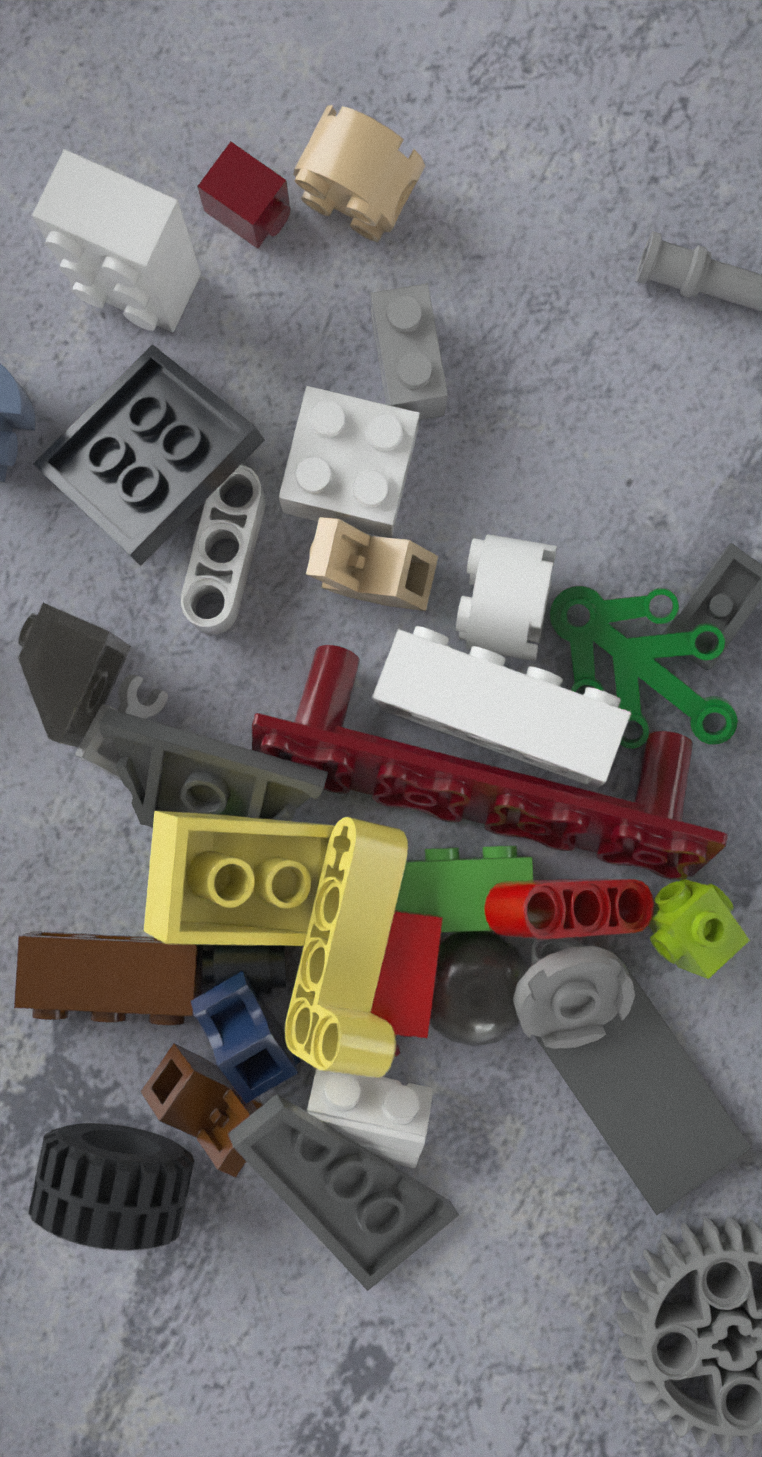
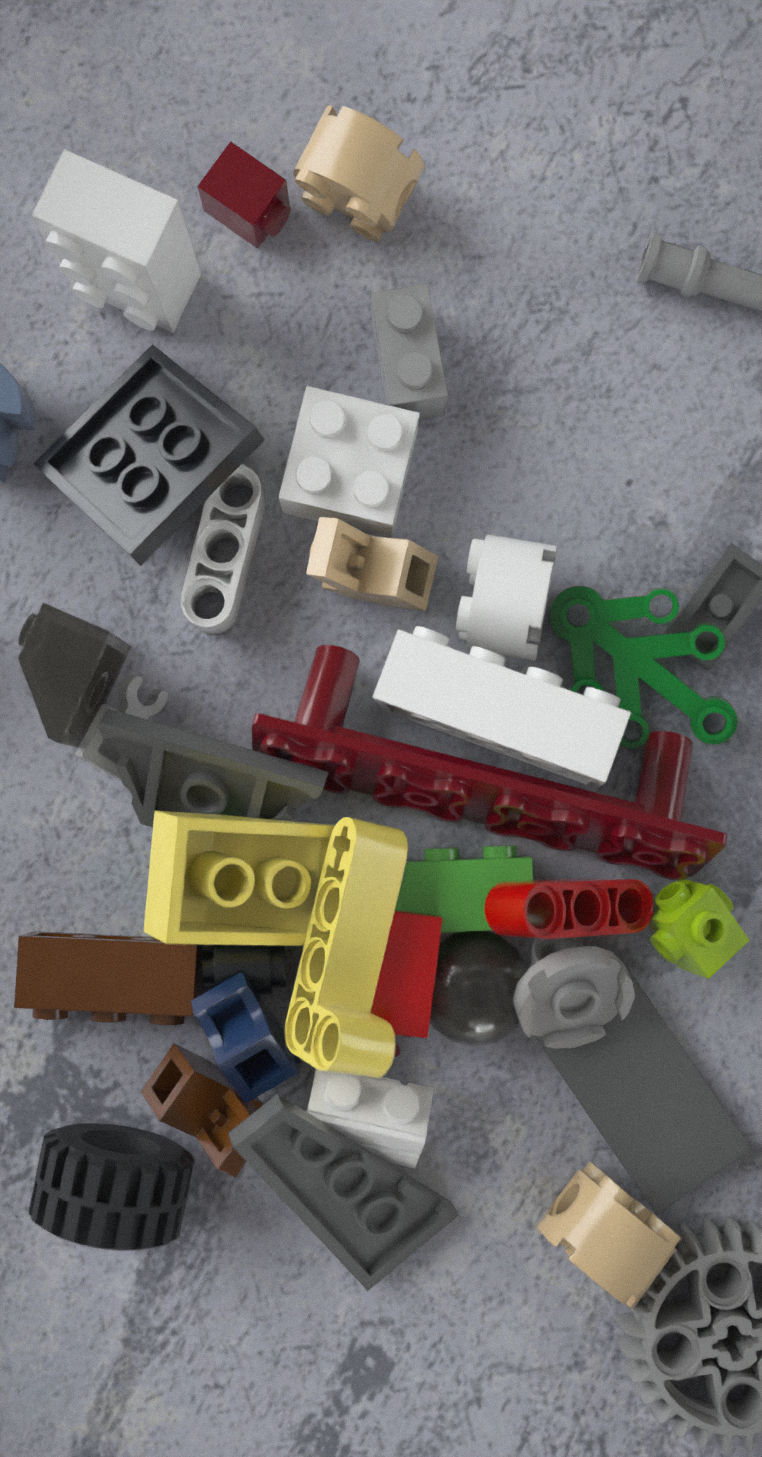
(609, 1234): none -> tan brick

